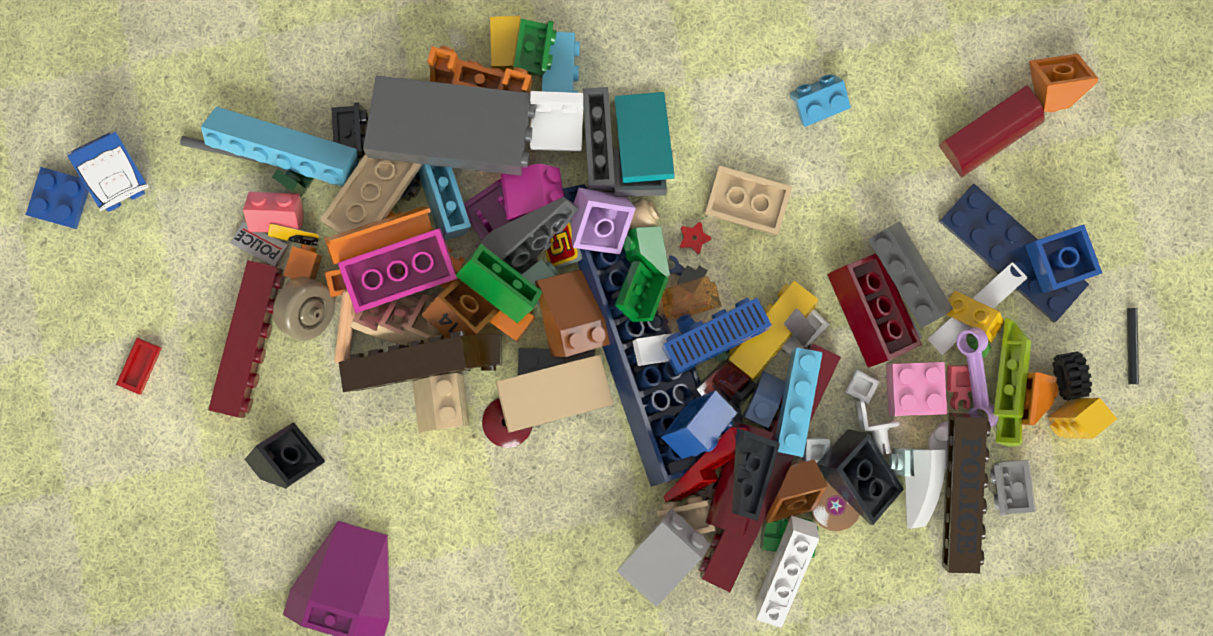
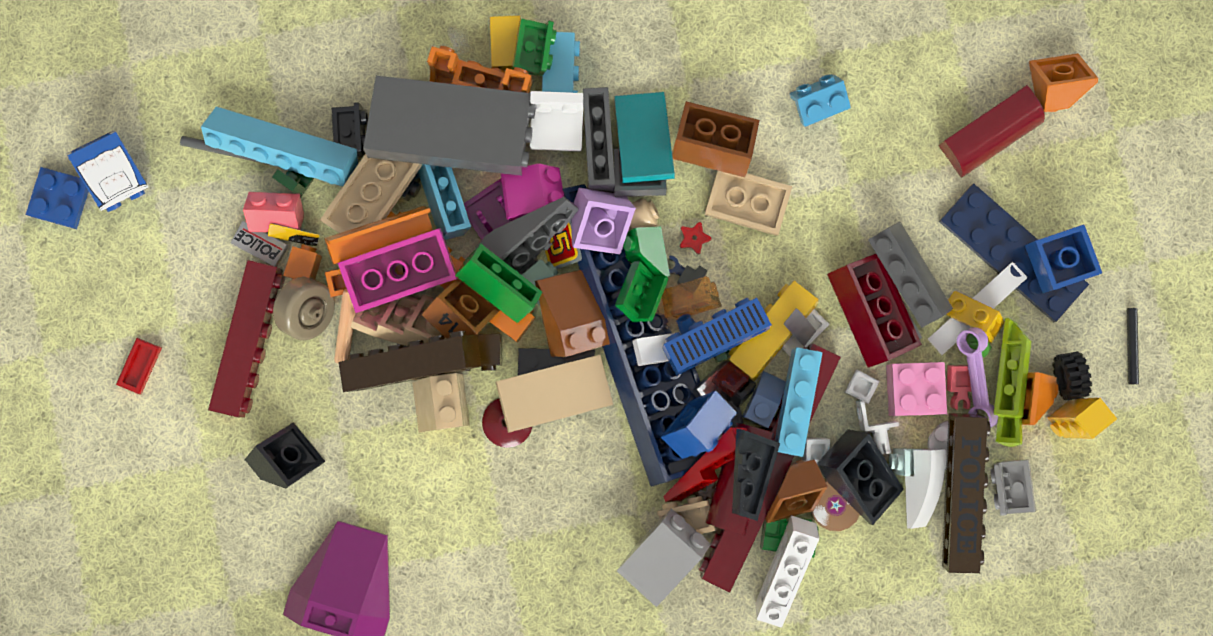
(715, 139): none -> dark orange brick

